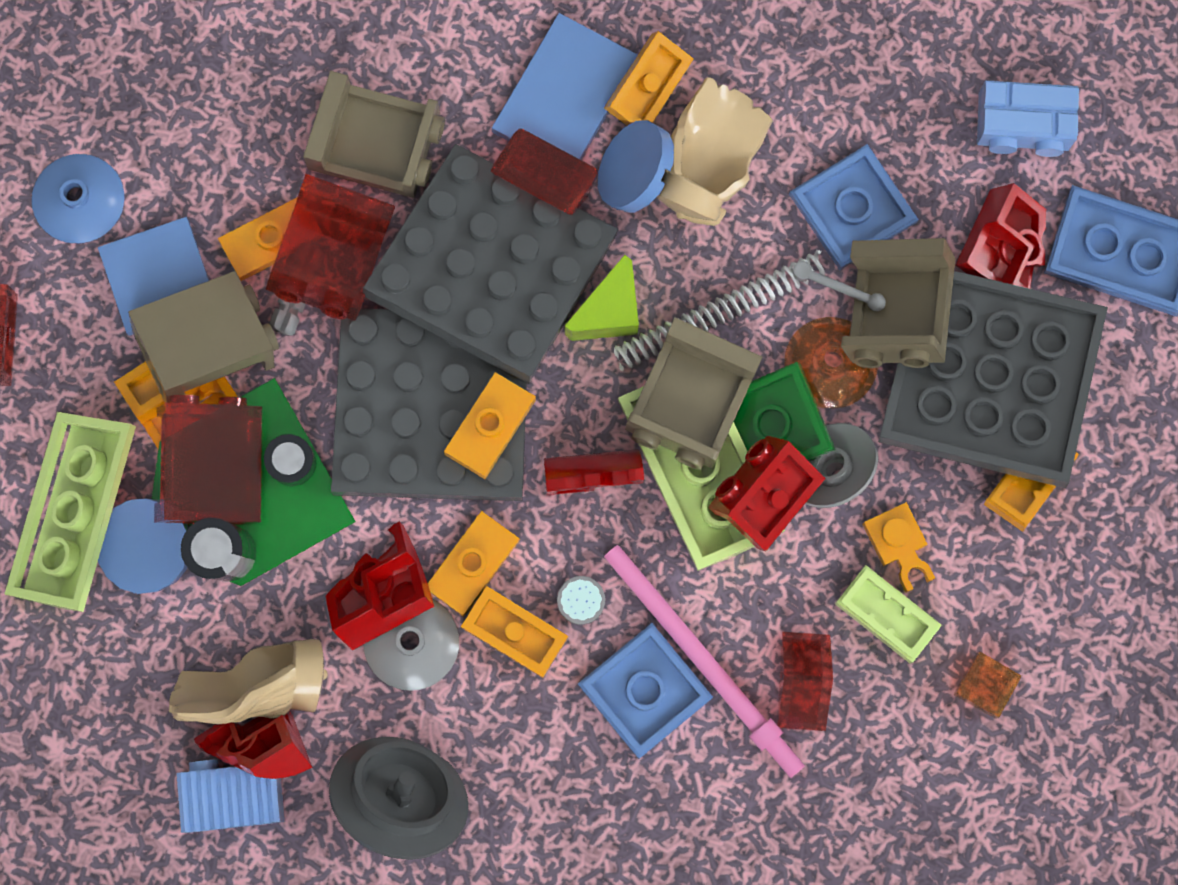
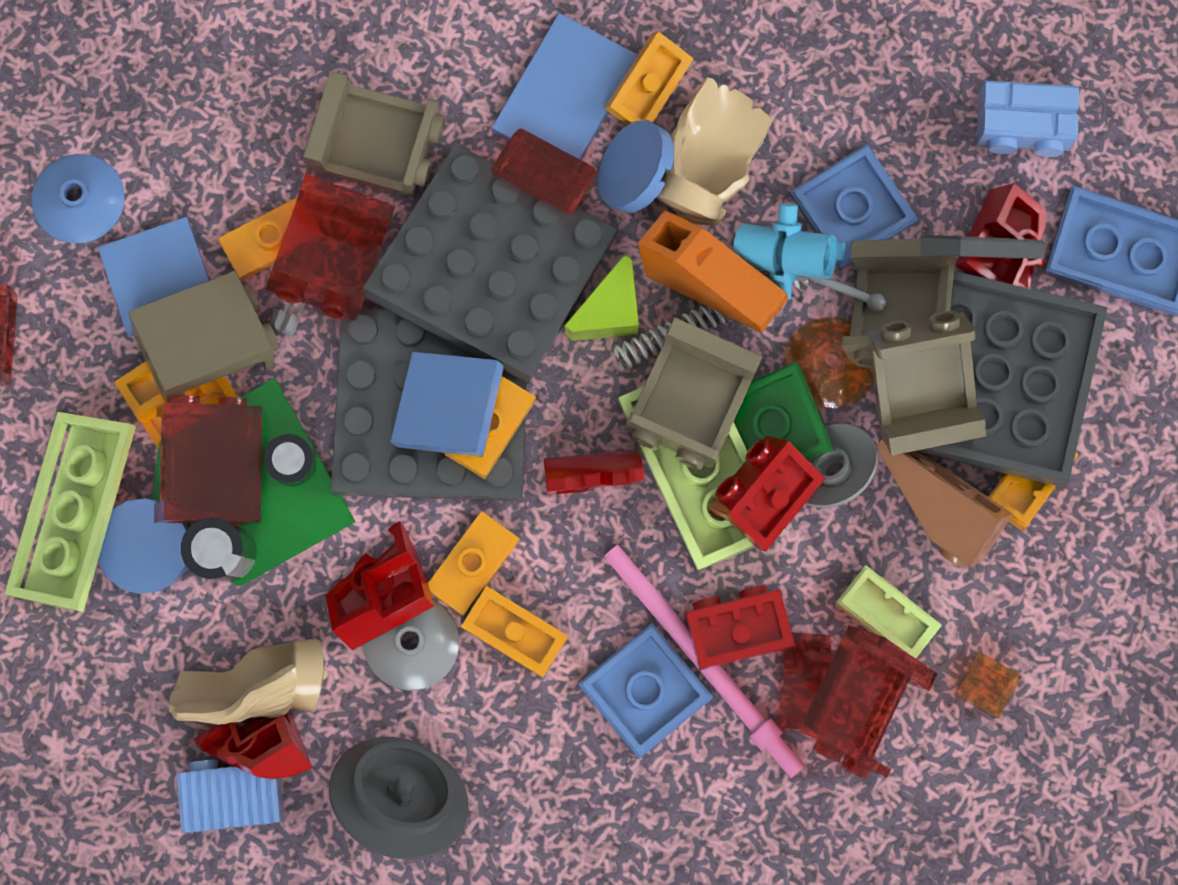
(447, 404): none -> medium blue tile
(581, 600): light aqua tile -> none
(708, 272): none -> orange slope
(738, 628): none -> red bracket
(788, 250): none -> medium azure pin
(860, 700): none -> clear red panel
(896, 538): light orange plate -> none
(925, 382): none -> dark tan panel
(947, 507): none -> nougat slope
(982, 247): none -> dark grey tile

